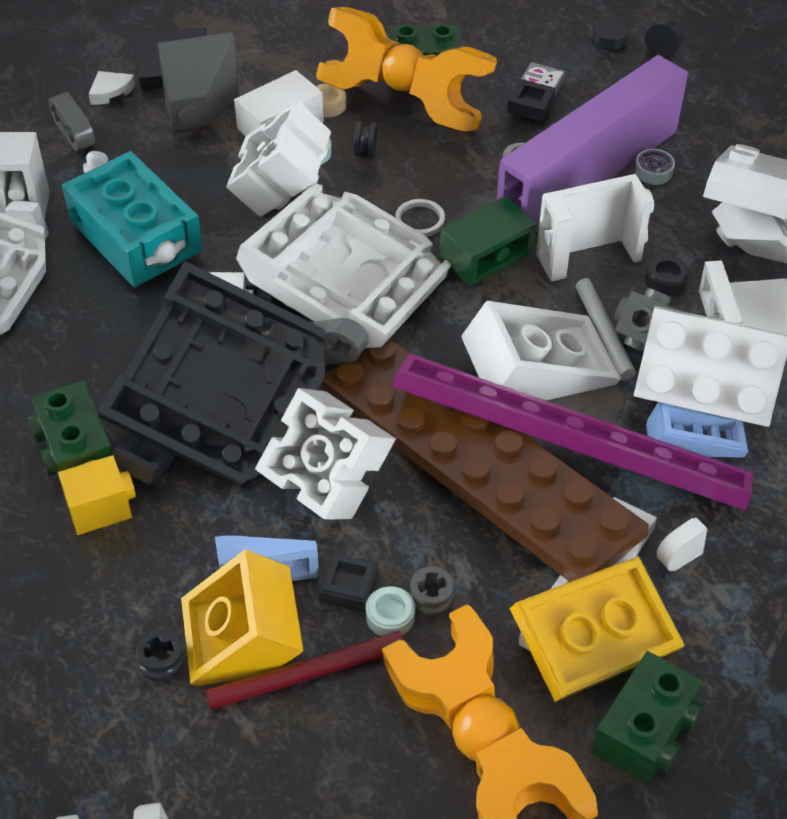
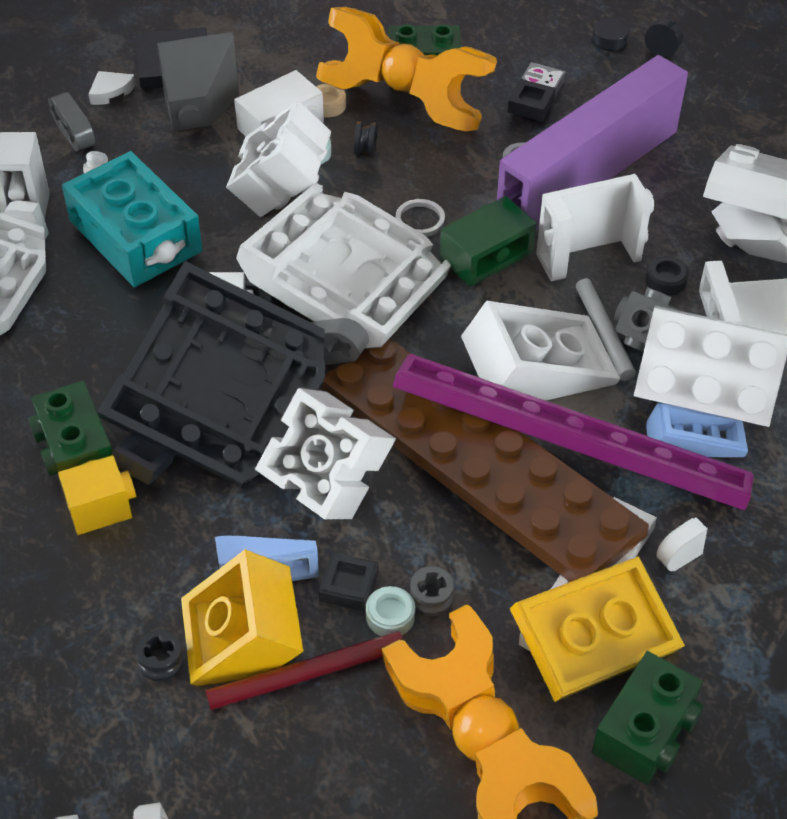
(654, 166): tile -> none

